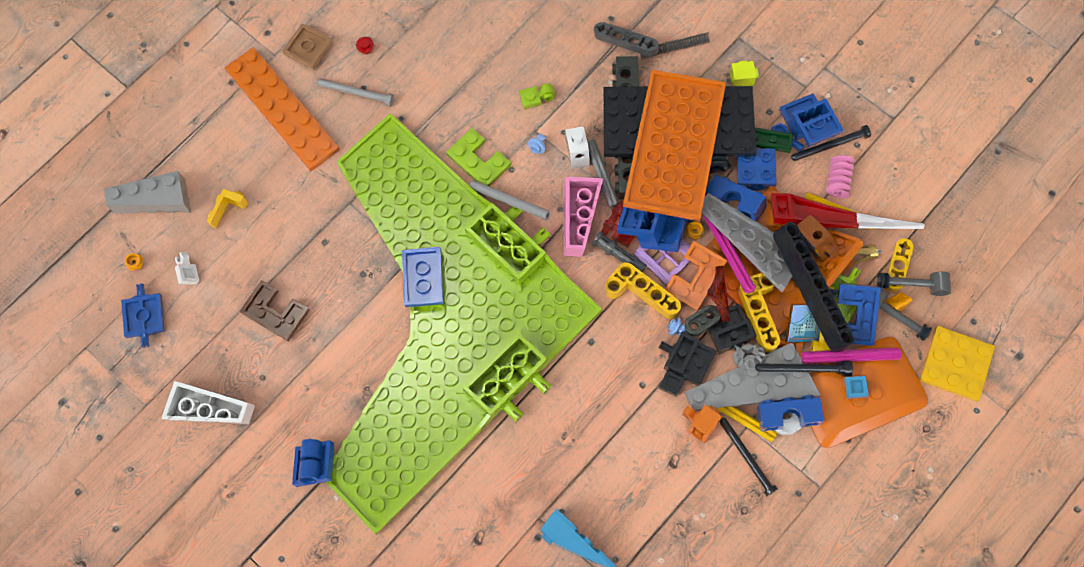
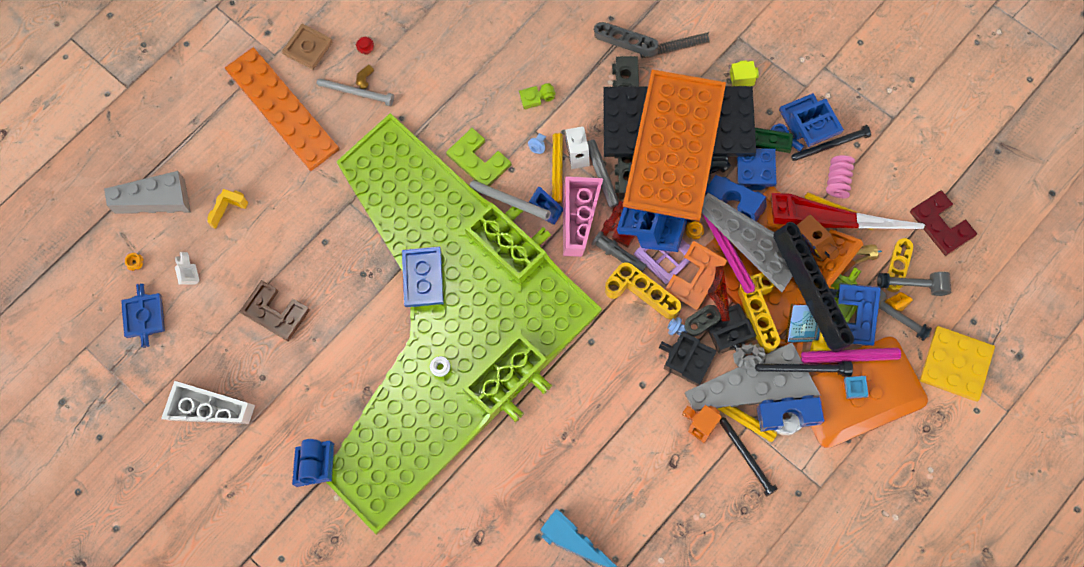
(362, 75): none -> pearl gold arm
(435, 362): none -> white plate
(543, 200): none -> blue slope
(557, 159): none -> yellow axle
(671, 383): black plate -> none
(945, 238): none -> dark red plate

